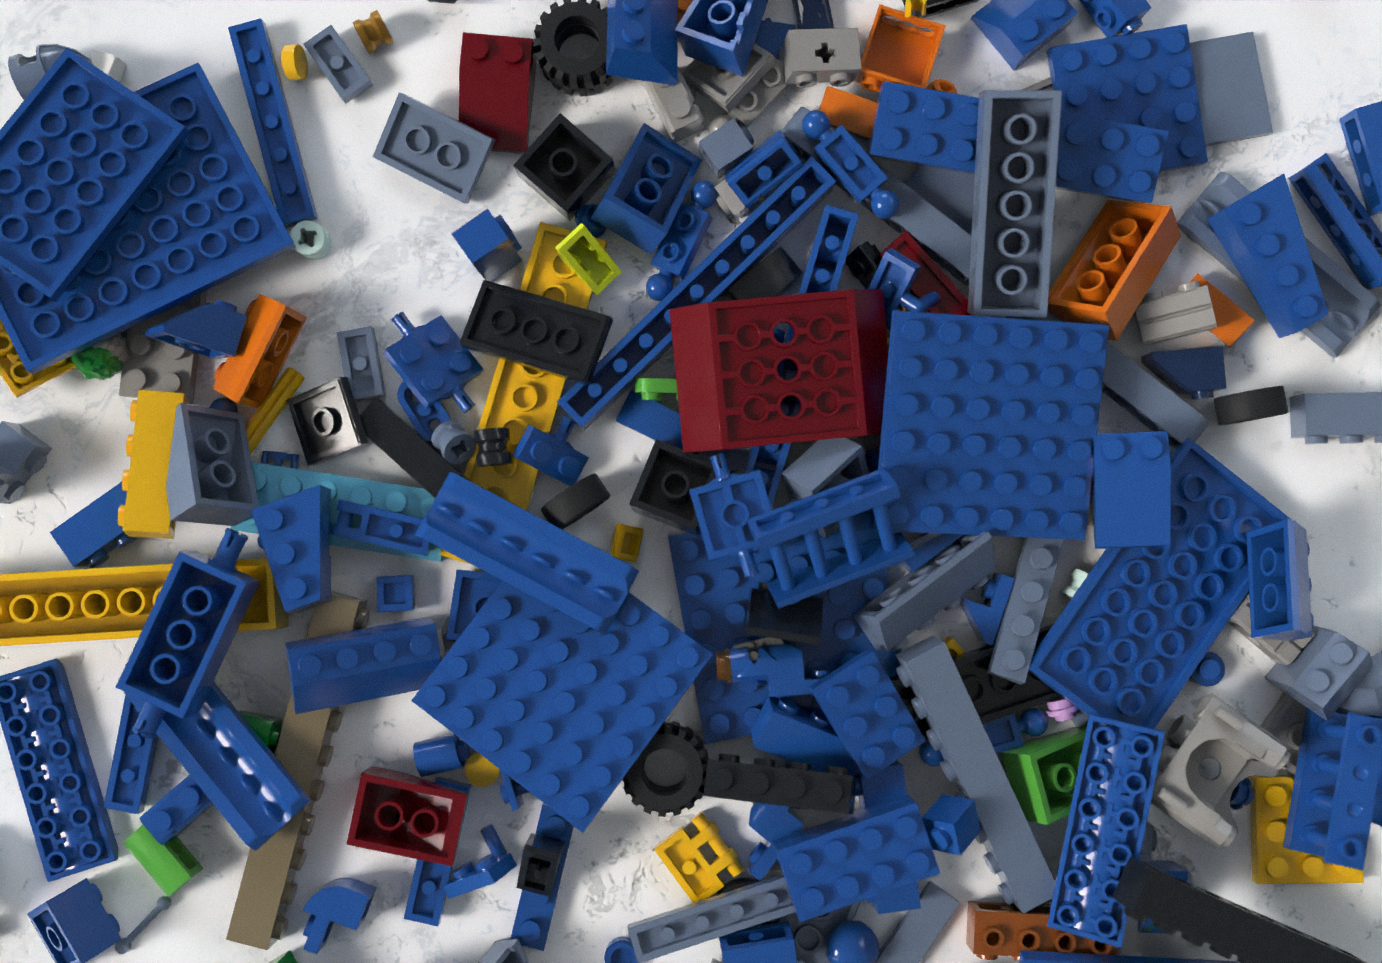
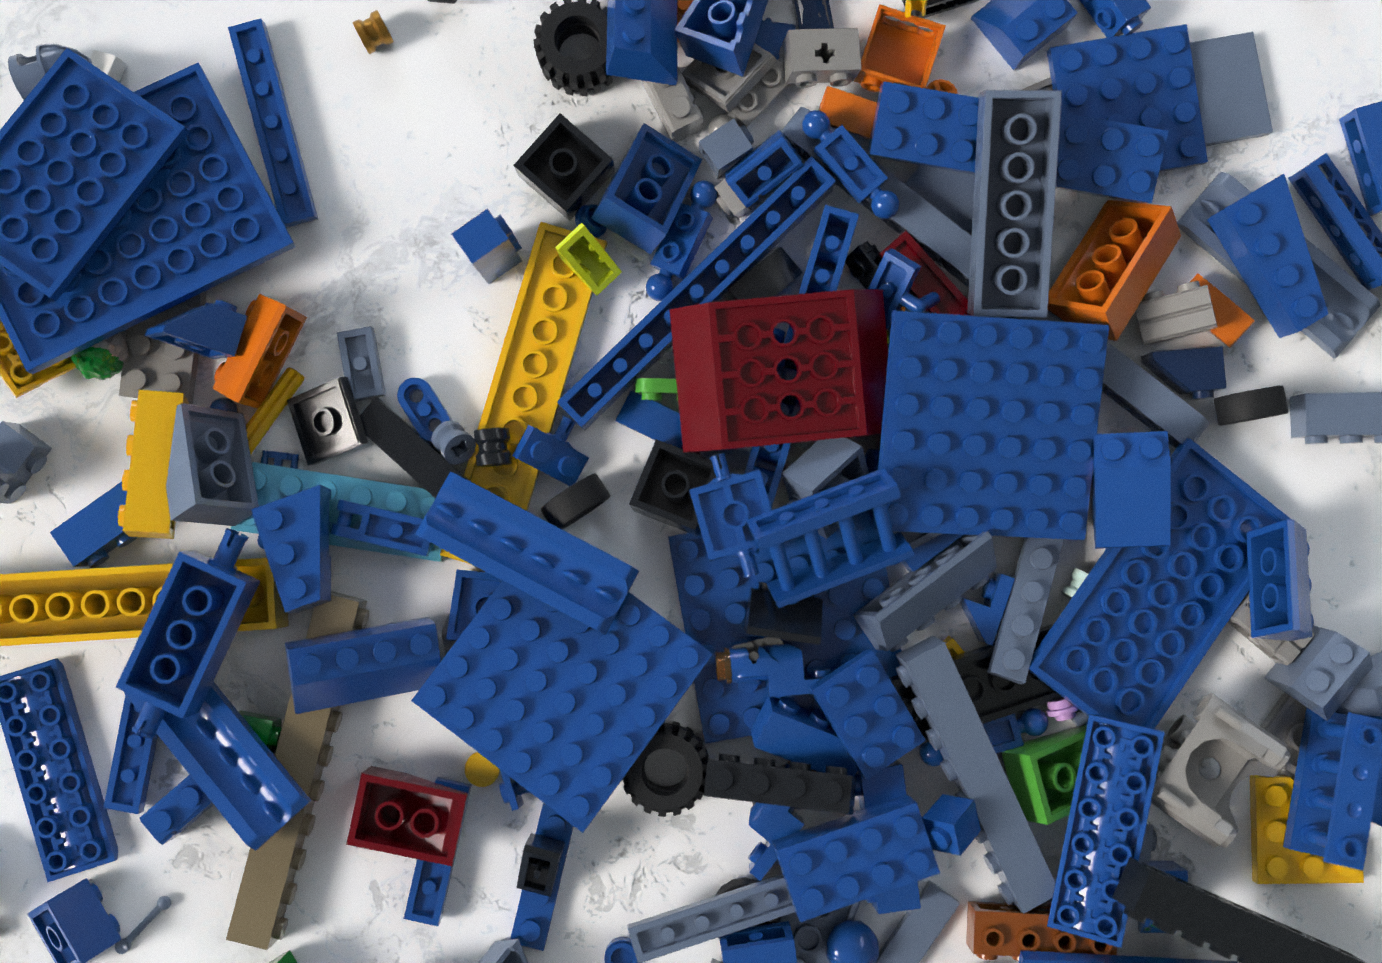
(167, 864): bright green brick -> none
(294, 62): yellow tile -> none
(317, 246): light aqua wheel -> none
(338, 64): sand blue plate -> none
(338, 901): blue brick -> none
(395, 593): blue plate -> none
(433, 148): sand blue plate -> none
(433, 362): blue plate -> none
(440, 754): blue brick -> none
(486, 870): blue plate -> none
(498, 88): dark red slope -> none
(536, 332): black tile -> none
(626, 542): yellow slope -> none
(688, 863): yellow plate -> none
(1209, 671): blue plate -> none
(1242, 794): blue plate -> none

